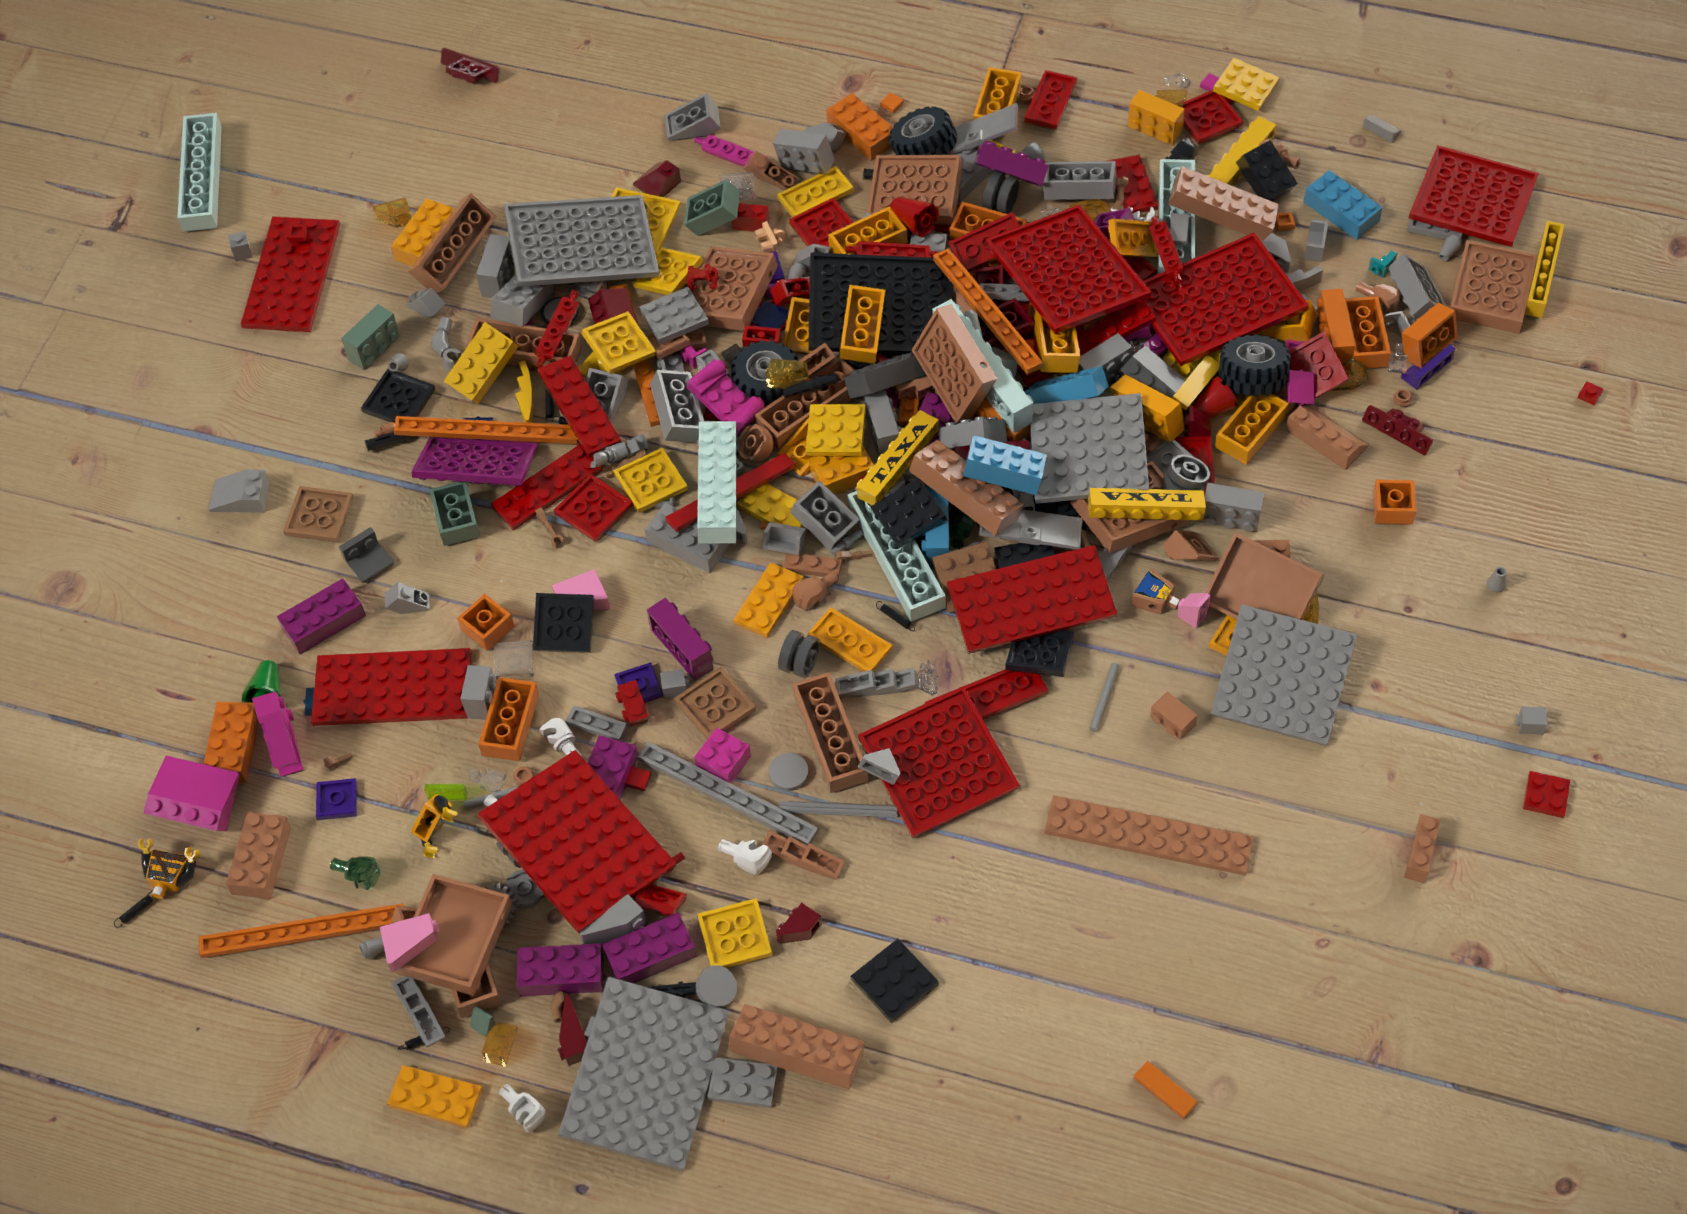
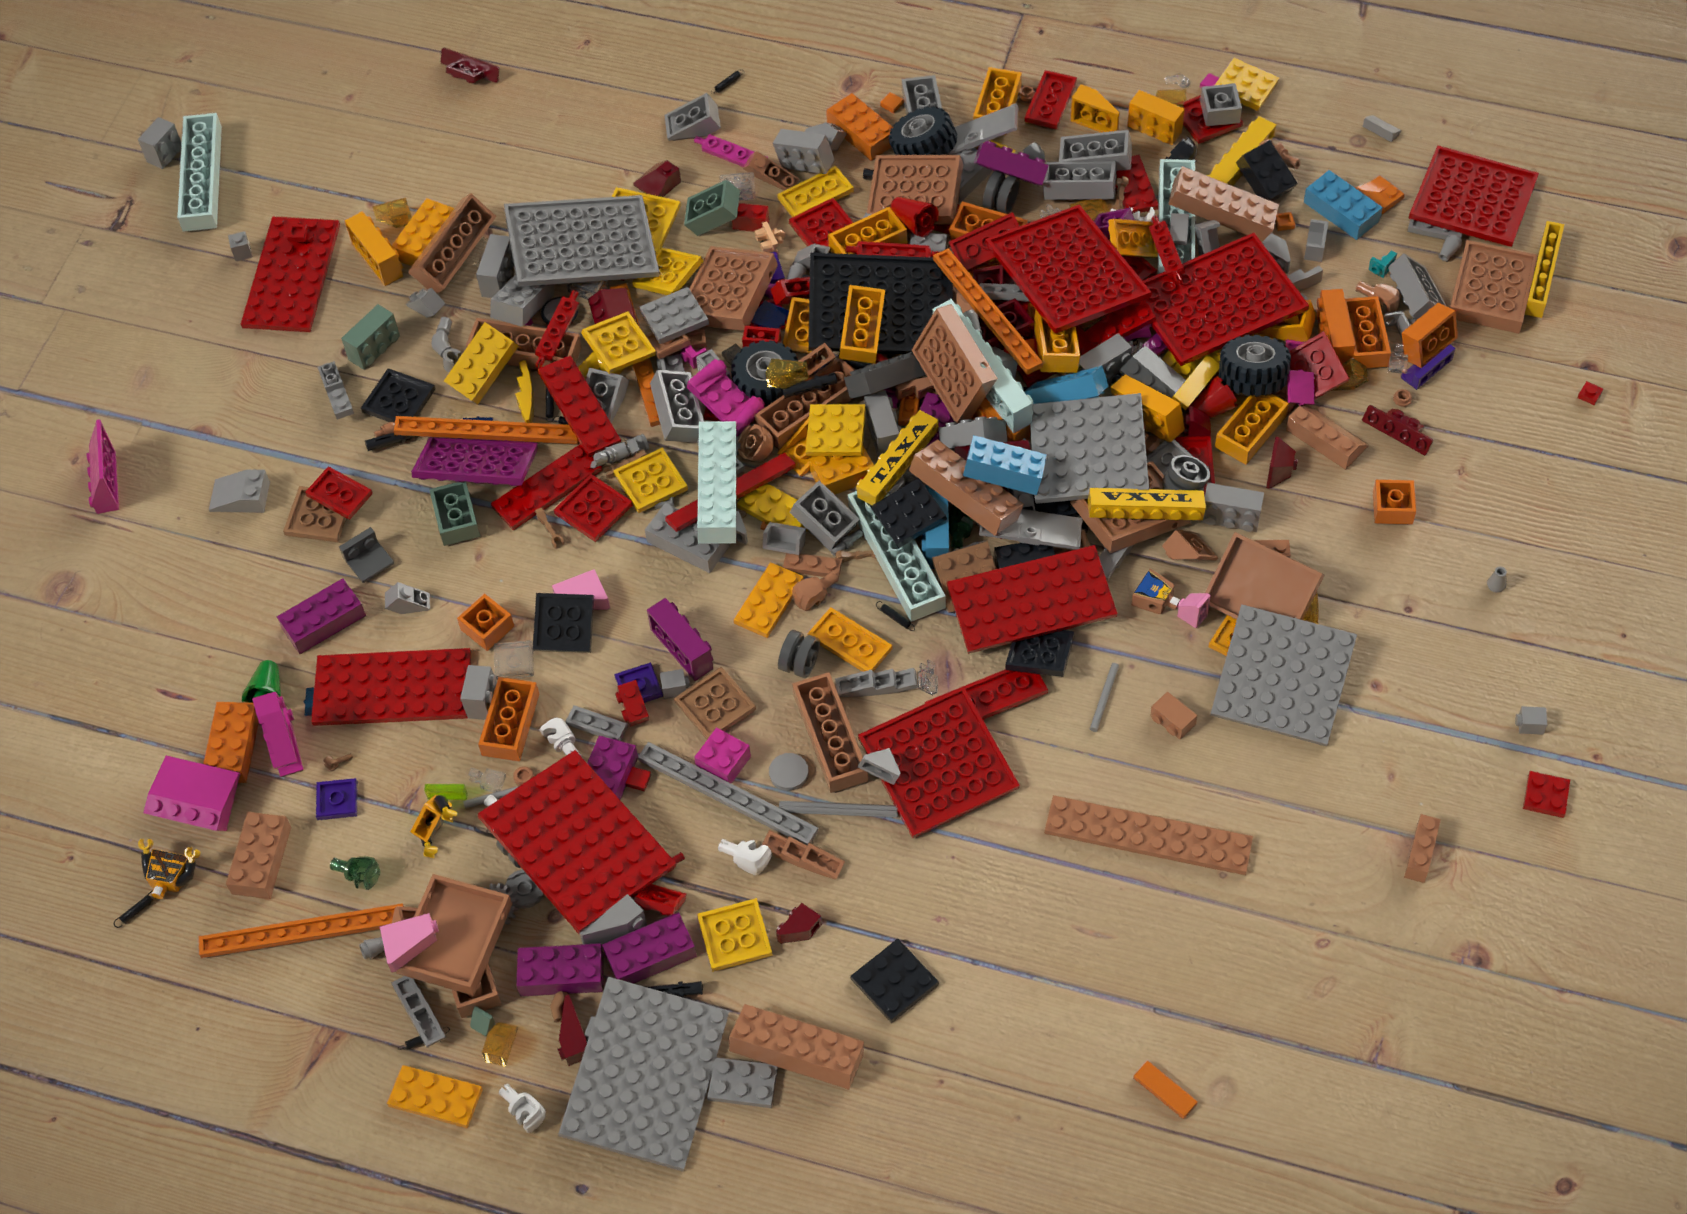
(102, 471): none -> dark pink slope
(160, 143): none -> light grey brick
(335, 390): none -> light grey slope
(339, 493): none -> red plate
(374, 248): none -> light orange brick
(398, 363): light grey cone -> none
(709, 274): red piece -> none
(716, 986): light grey tile -> none
(726, 82): none -> black piece
(920, 93): none -> light grey brick
(1093, 110): none -> light orange slope
(1098, 147): none -> light grey brick
(1207, 236): none -> light grey panel
(1220, 104): none -> light grey brick
(1281, 463): none -> dark red slope
(1382, 193): none -> orange plate

